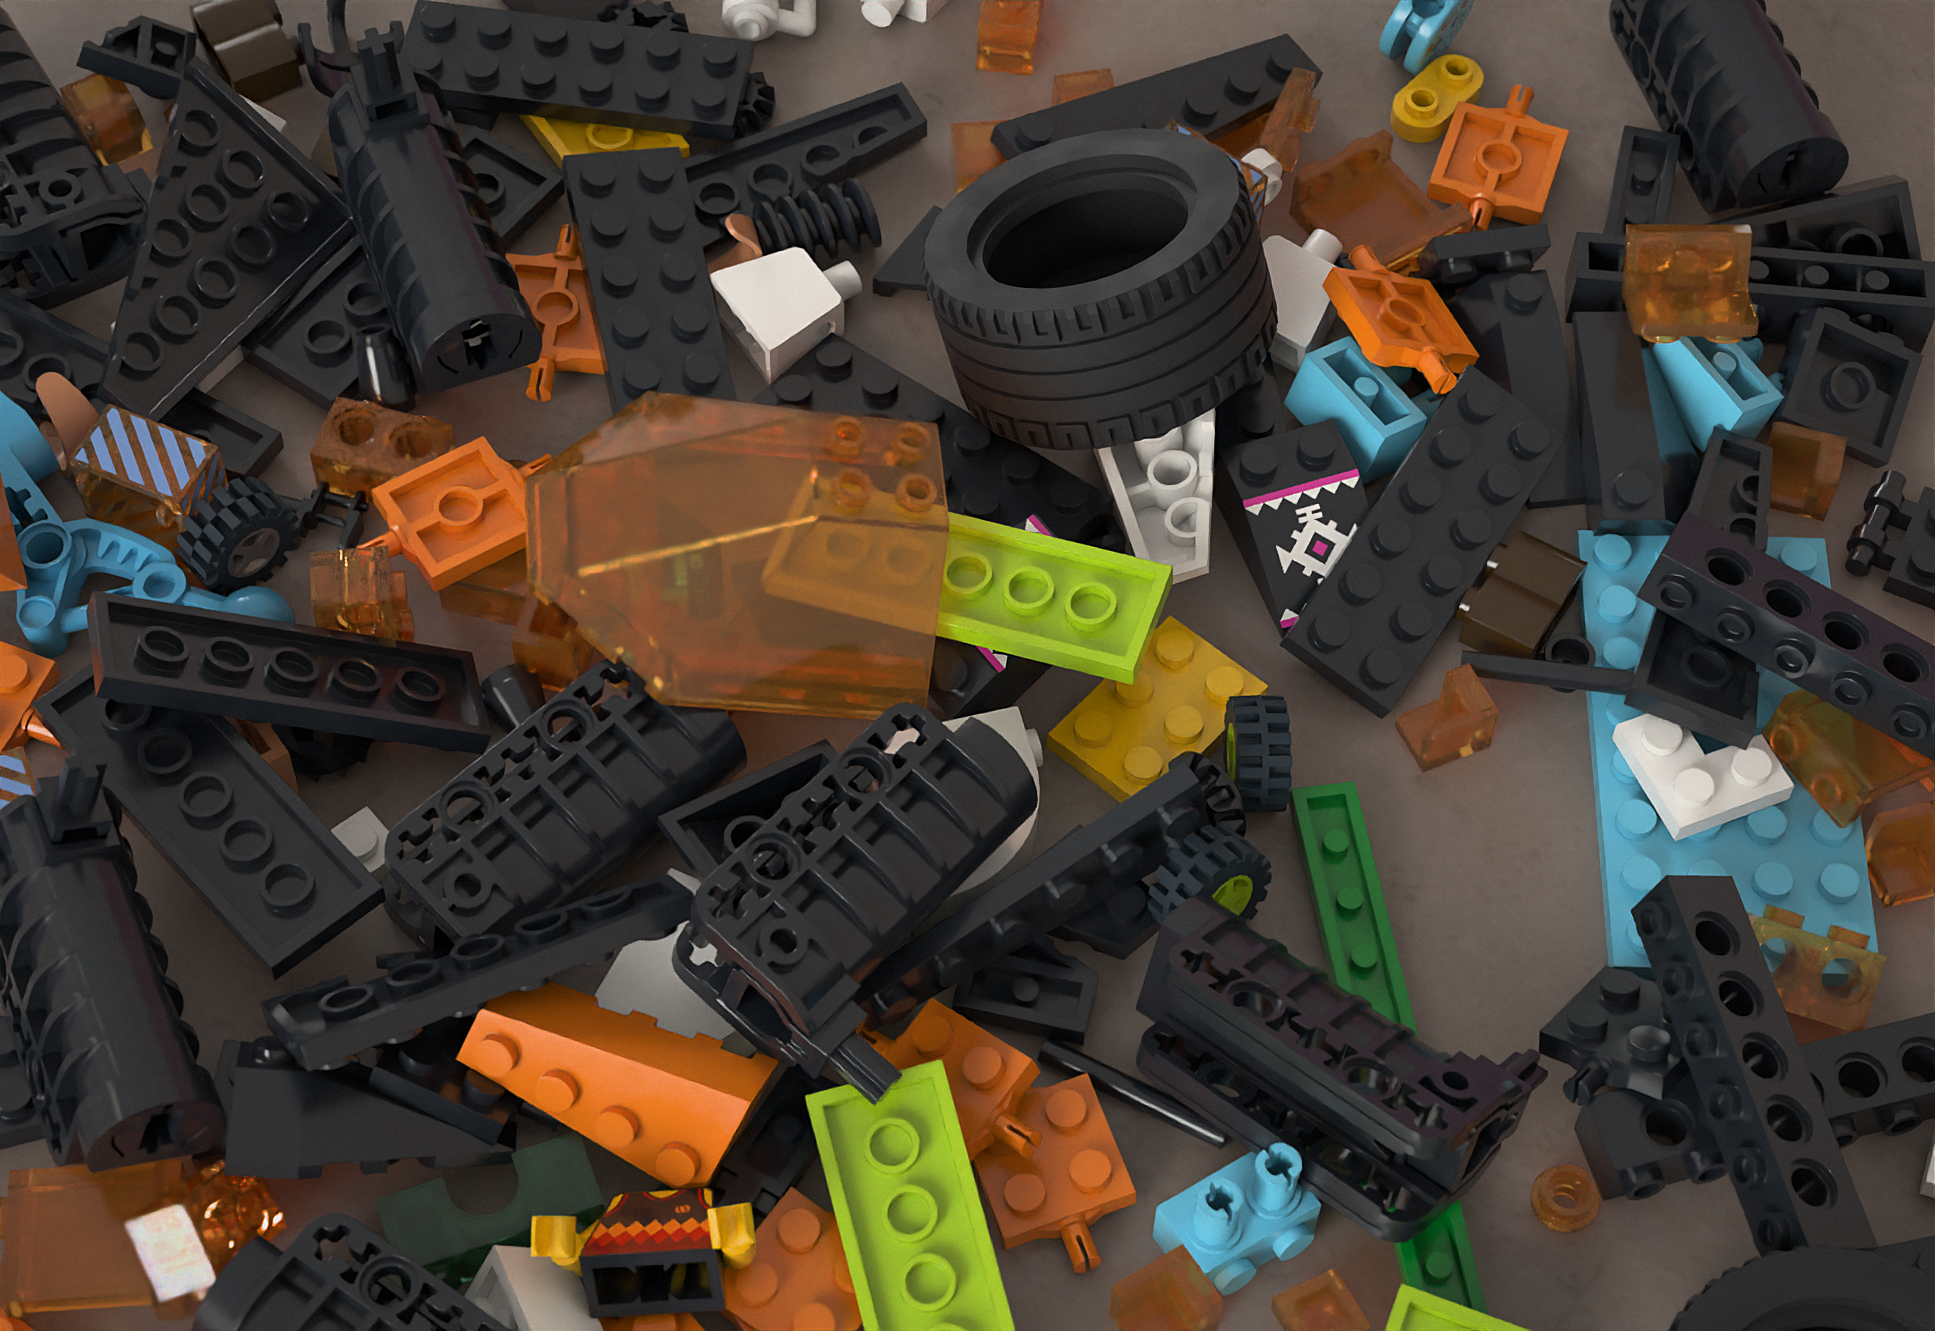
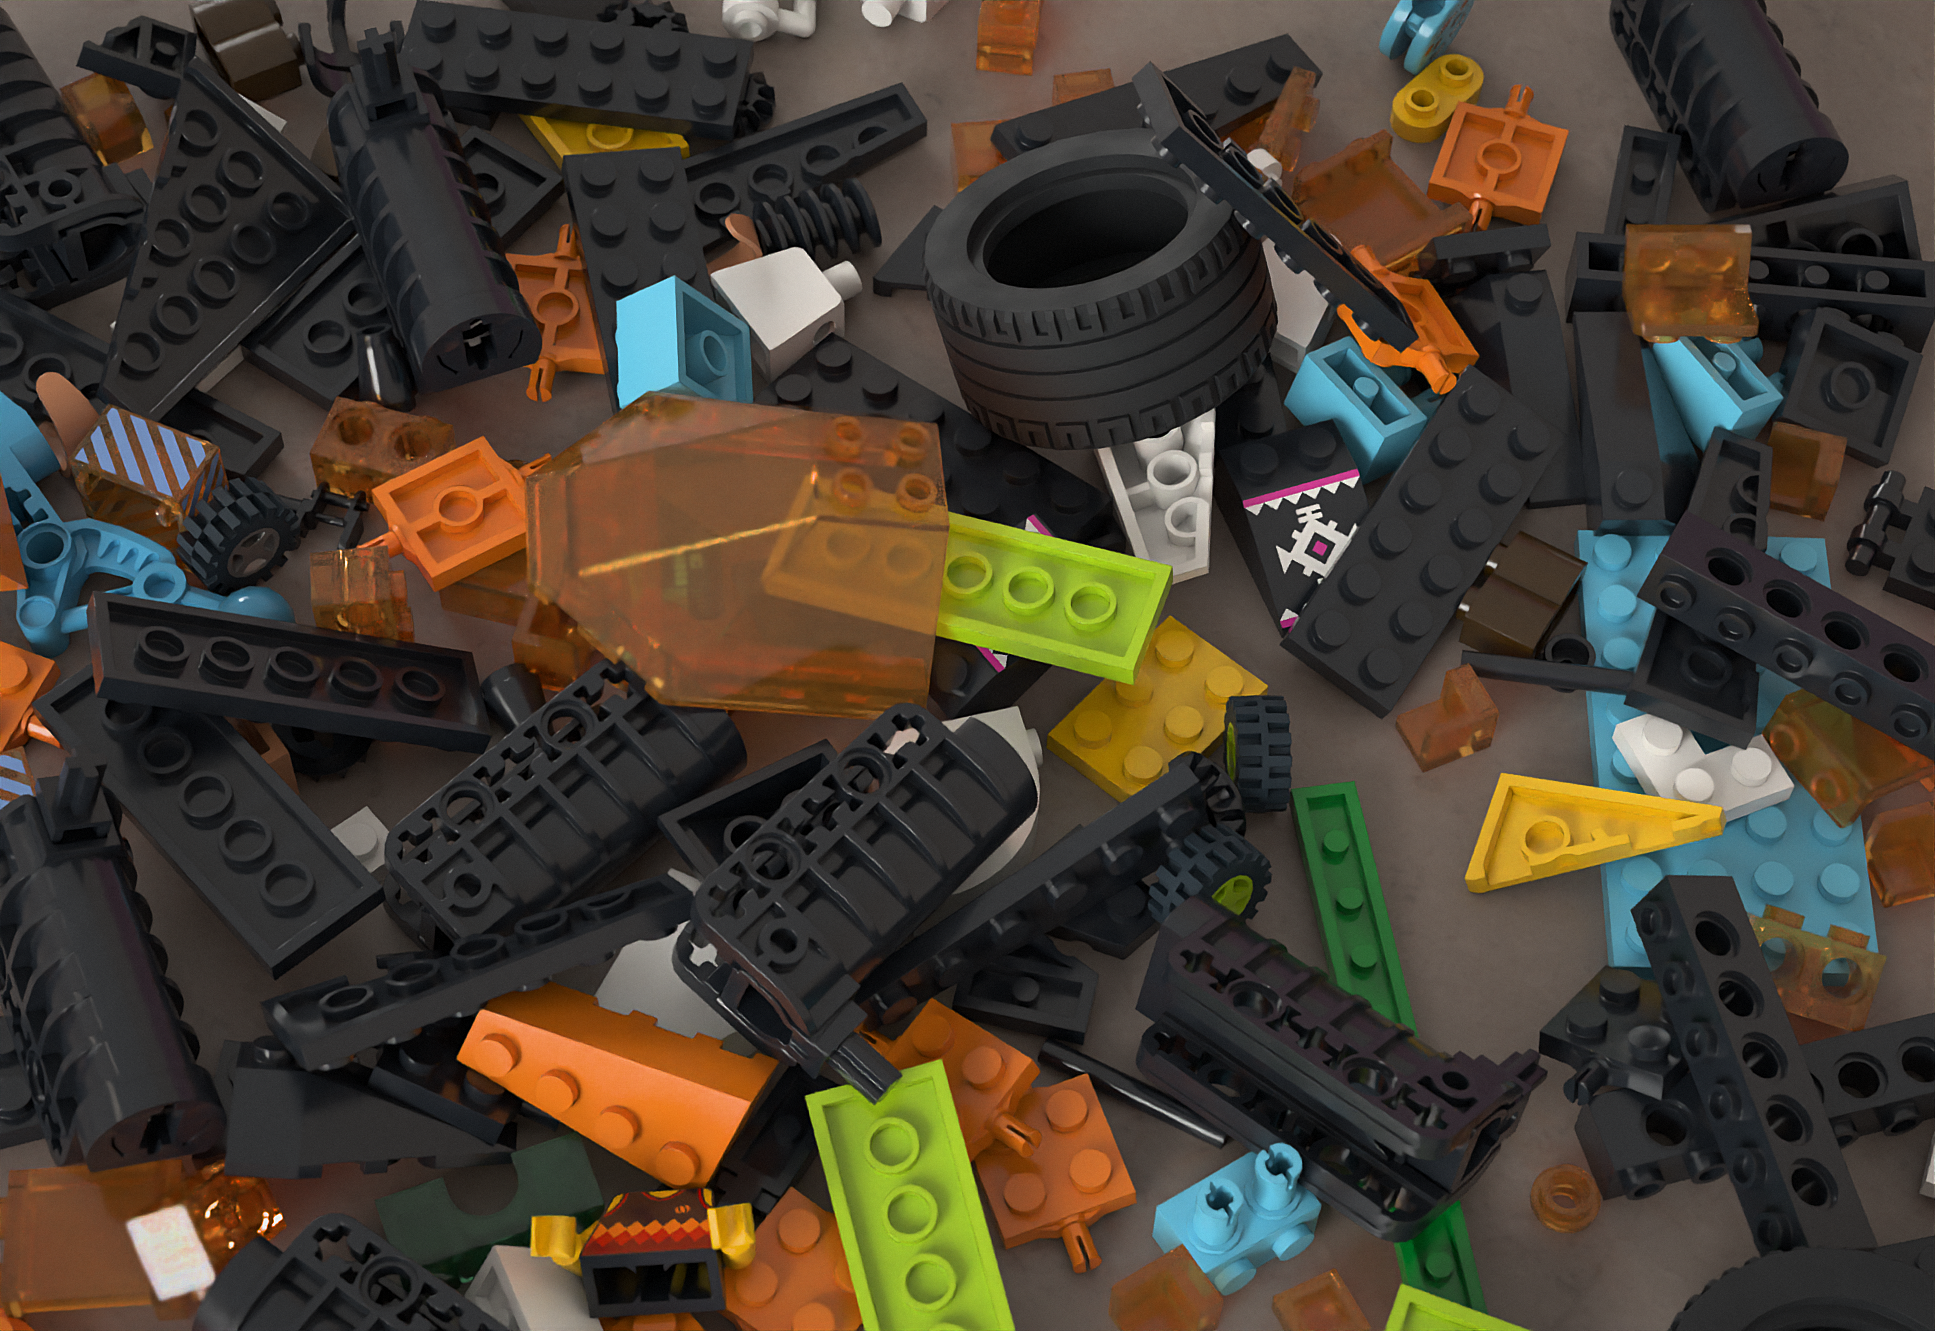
(680, 345): none -> medium azure slope
(1266, 209): none -> black wing
(1560, 827): none -> yellow wing

